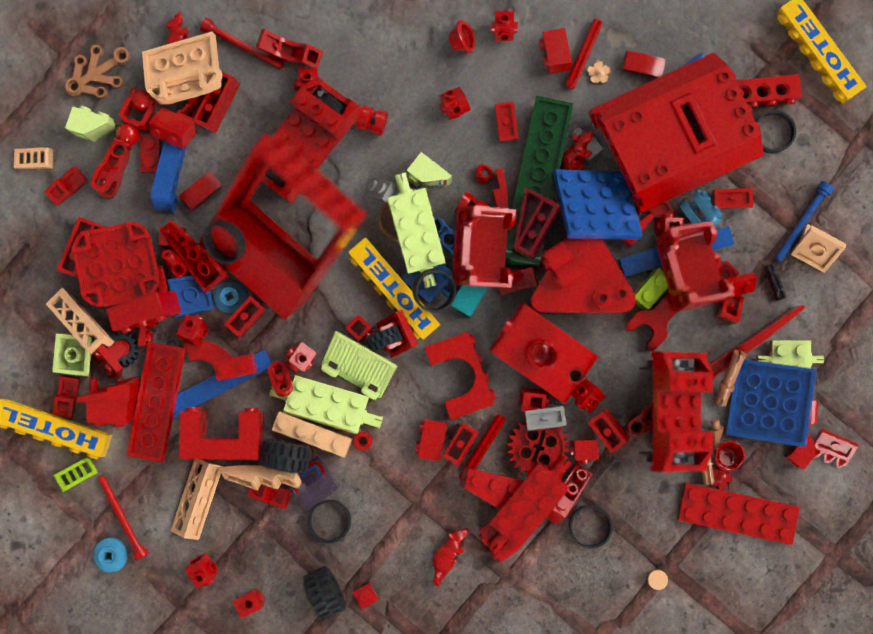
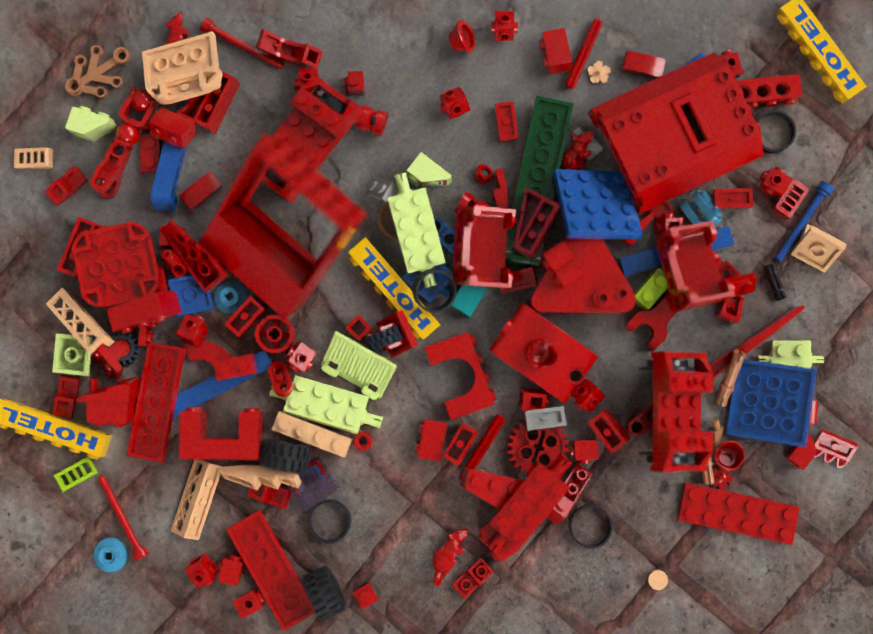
(212, 249): black tyre -> none
(231, 570): none -> red brick
(267, 327): none -> red brick
(271, 569): none -> red plate
(354, 83): none -> red brick
(472, 578): none -> red slope
(734, 57): none -> red brick
(774, 182): none -> red brick
(780, 209): none -> slope

